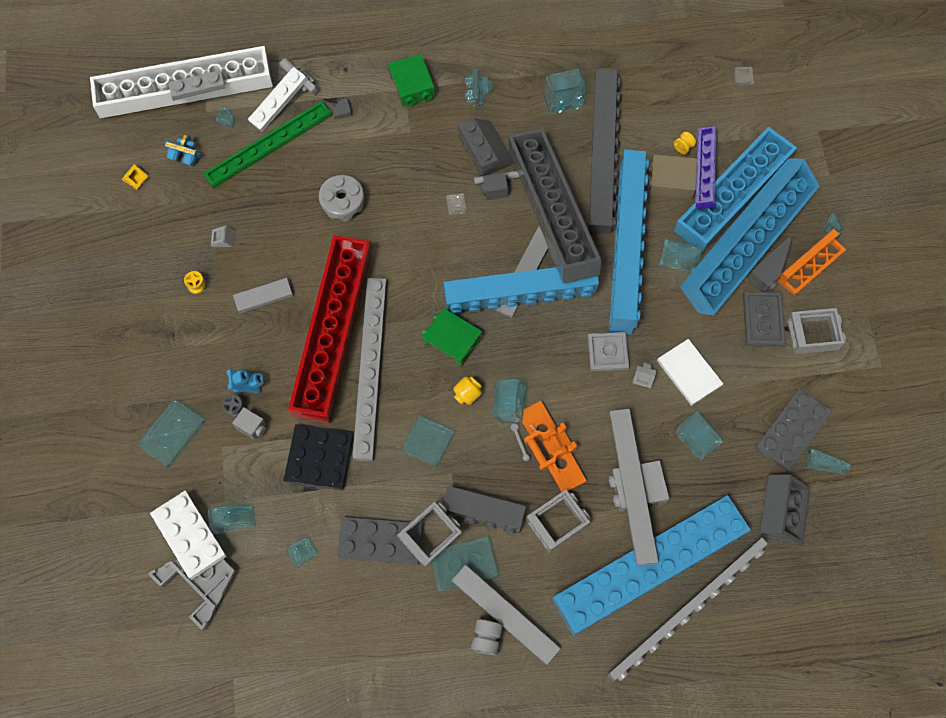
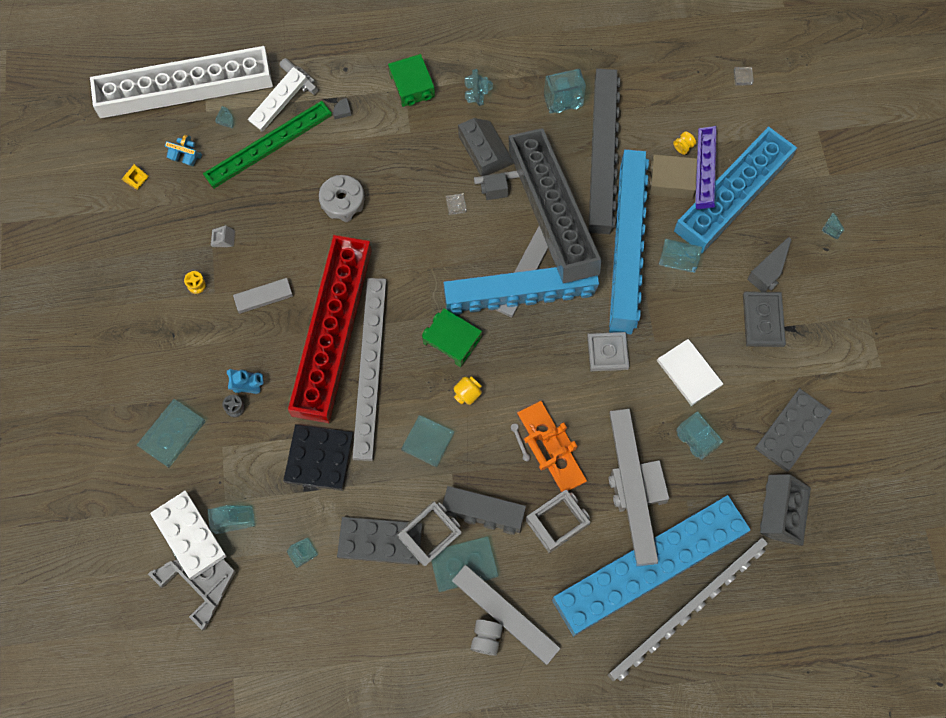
(196, 85): light grey plate -> none
(249, 424): light grey brick -> none
(509, 401): clear light blue brick -> none
(644, 375): light grey tile -> none
(750, 236): dark azure brick -> none
(797, 335): light grey window -> none
(803, 262): orange fence -> none
(820, 461): clear light blue slope -> none

